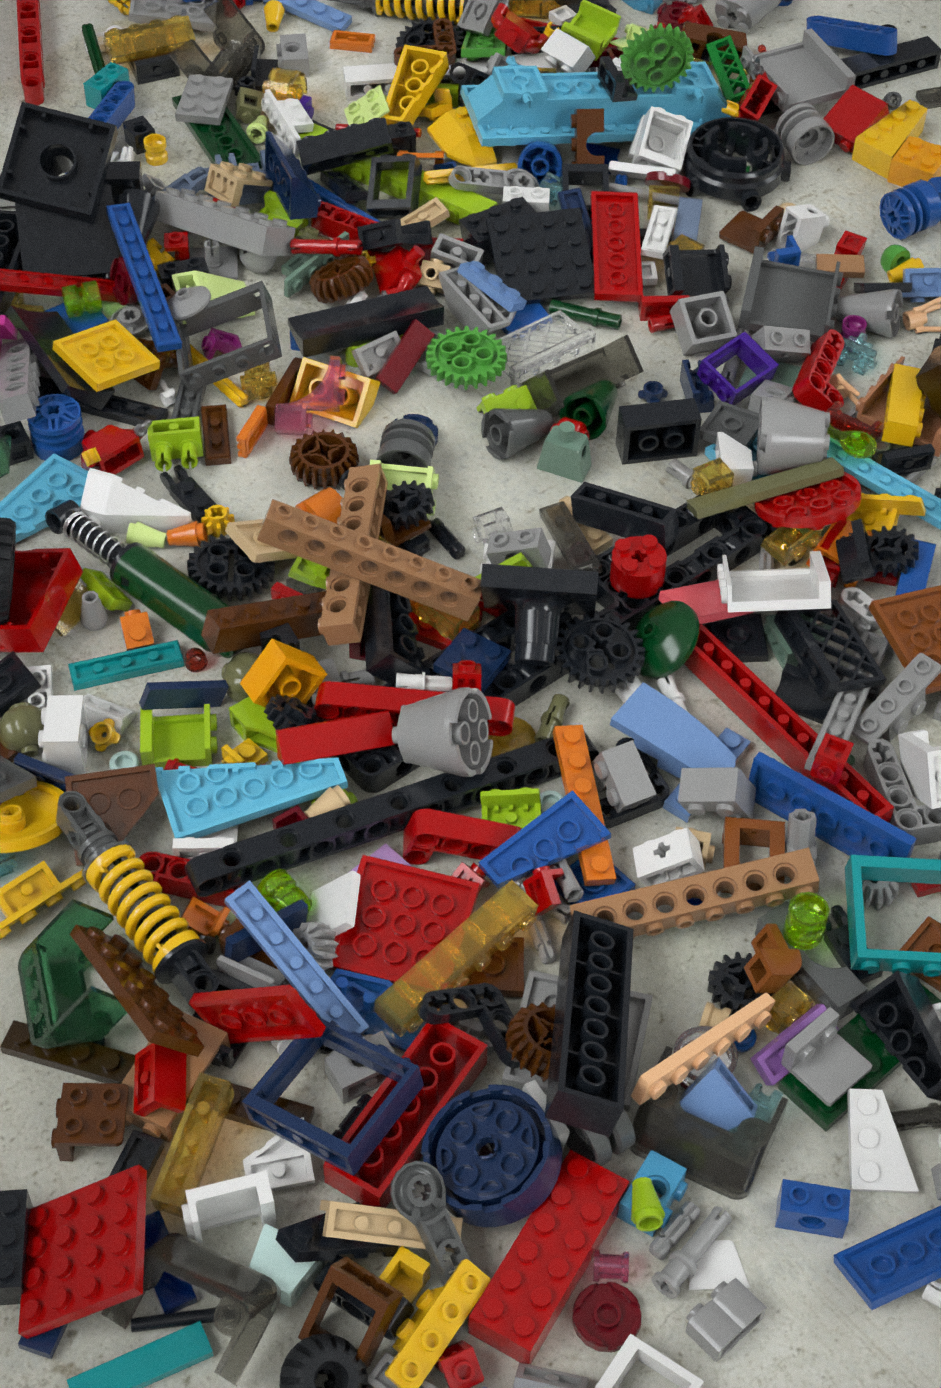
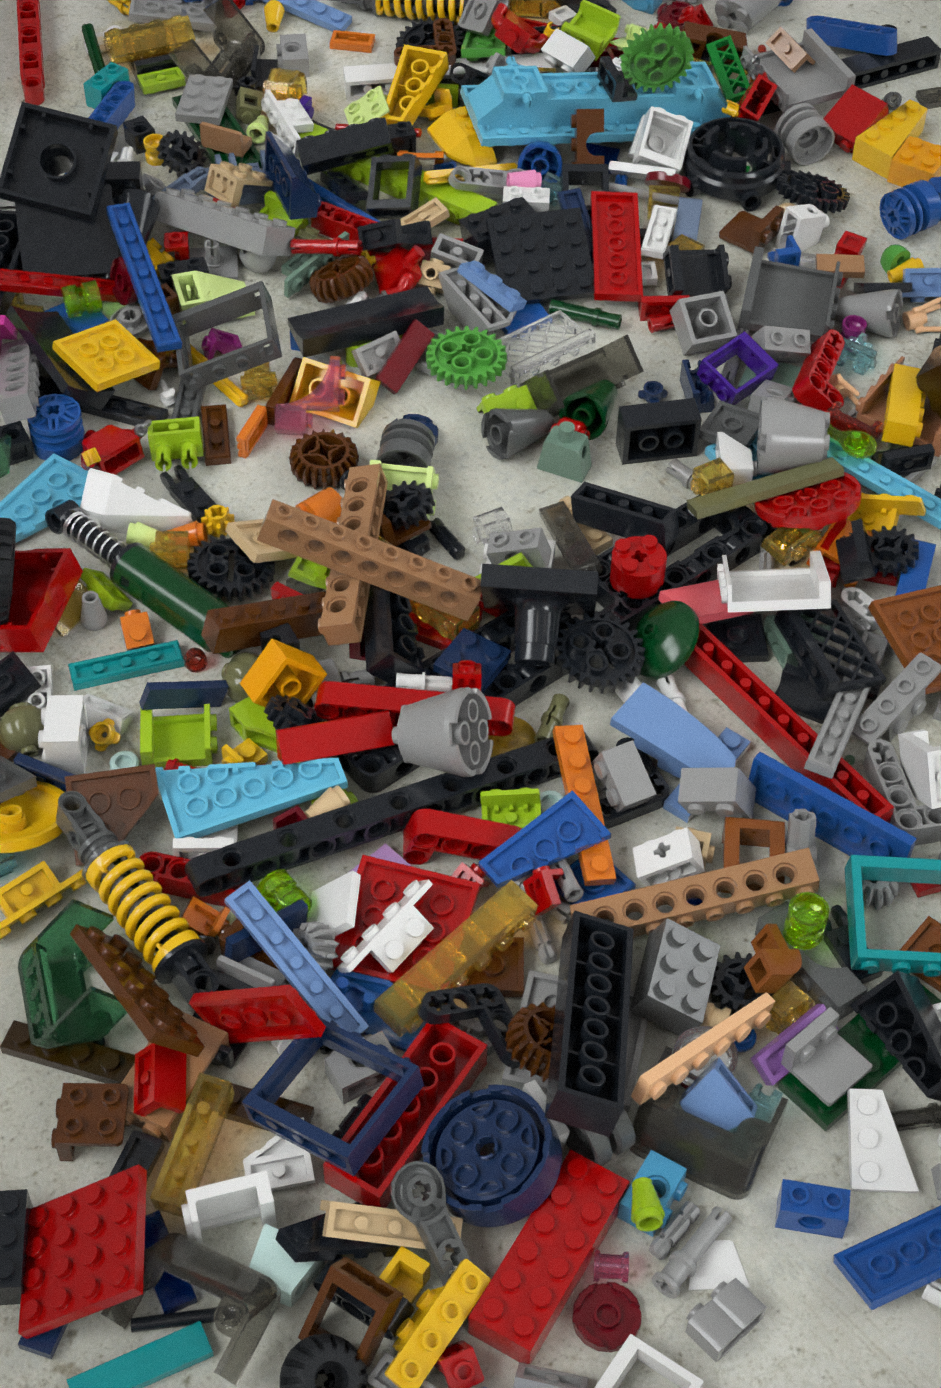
(161, 80): none -> lime plate
(172, 547): none -> clear yellow brick
(181, 153): none -> black gear
(188, 302): light grey dish -> none
(224, 139): none -> medium nougat panel
(396, 933): none -> white bracket
(524, 179): none -> bright pink cone
(675, 977): none -> brick
(788, 50): none -> medium nougat panel
(813, 190): none -> black gear
(831, 759): red bracket -> none

